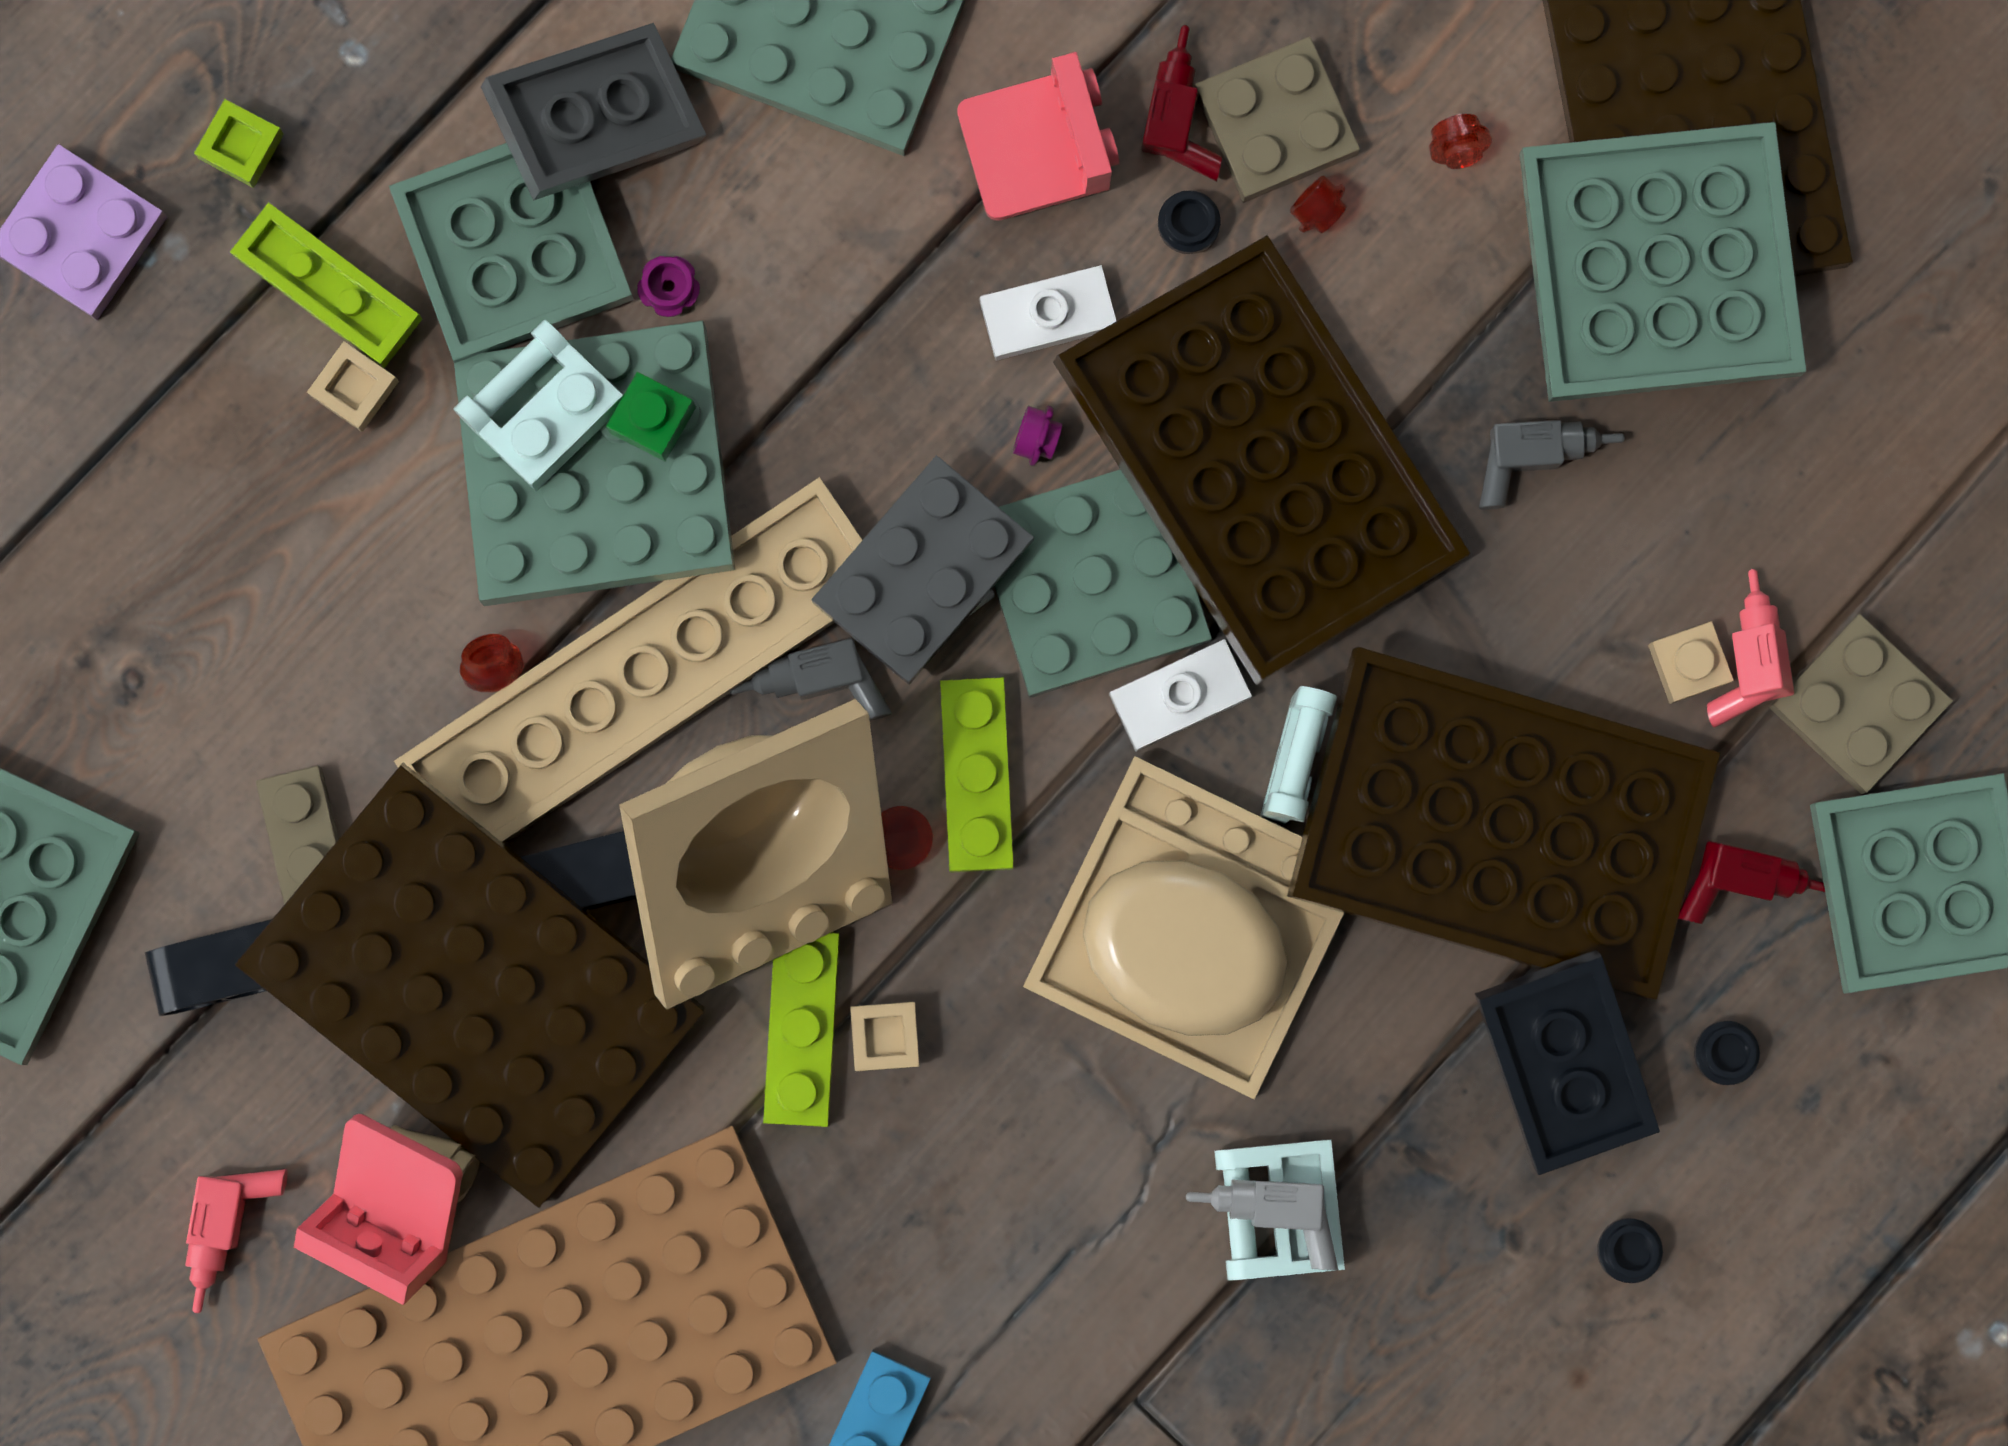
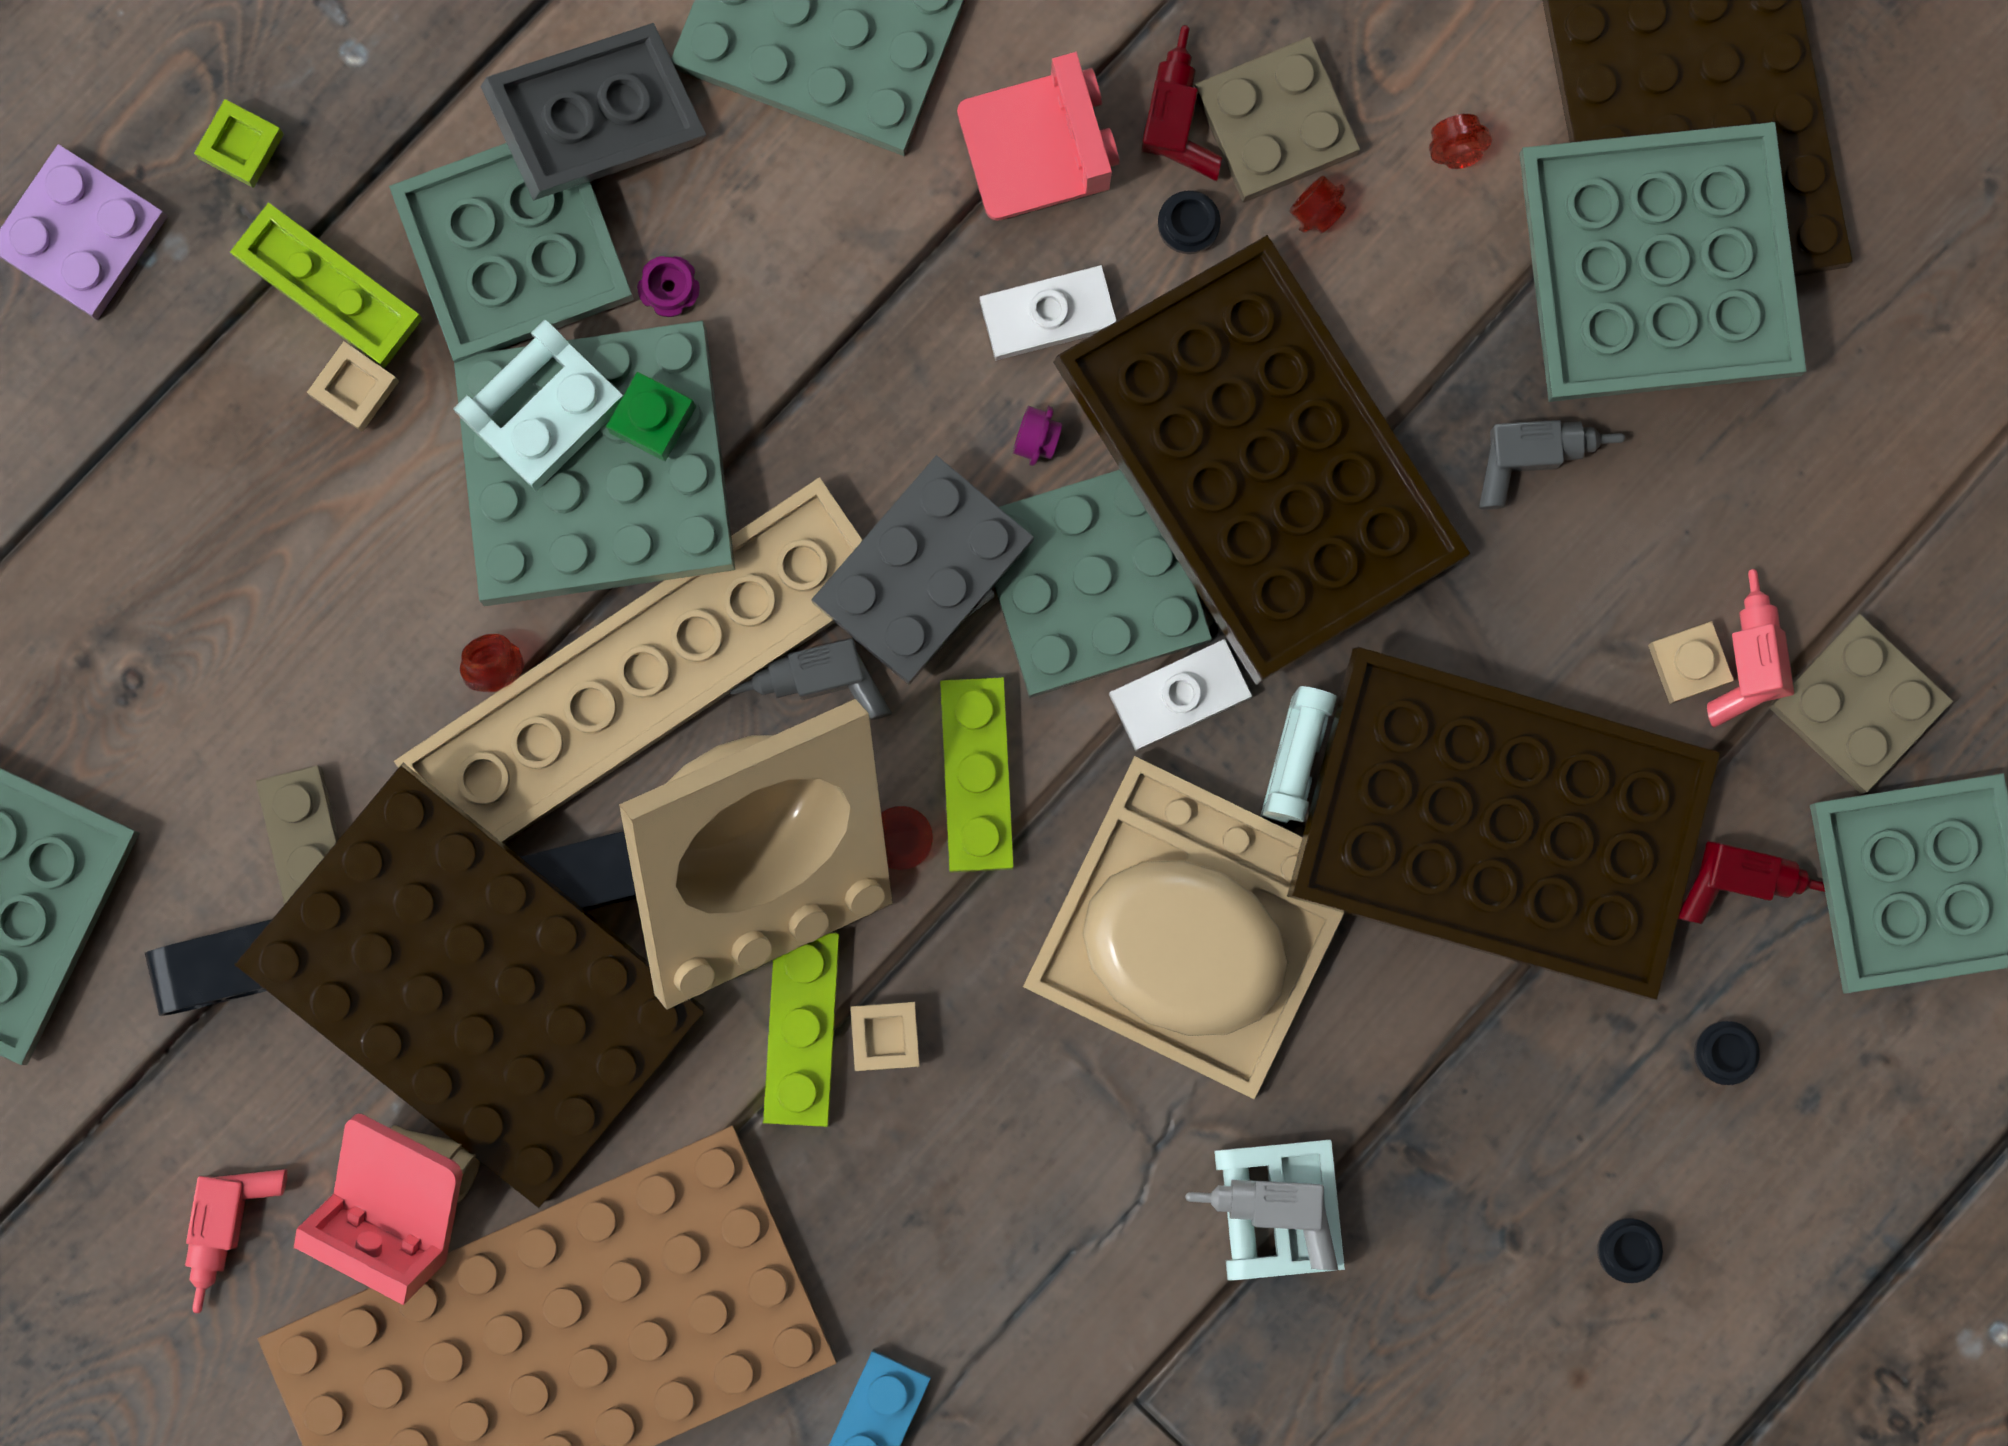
(1567, 1062): black plate -> none

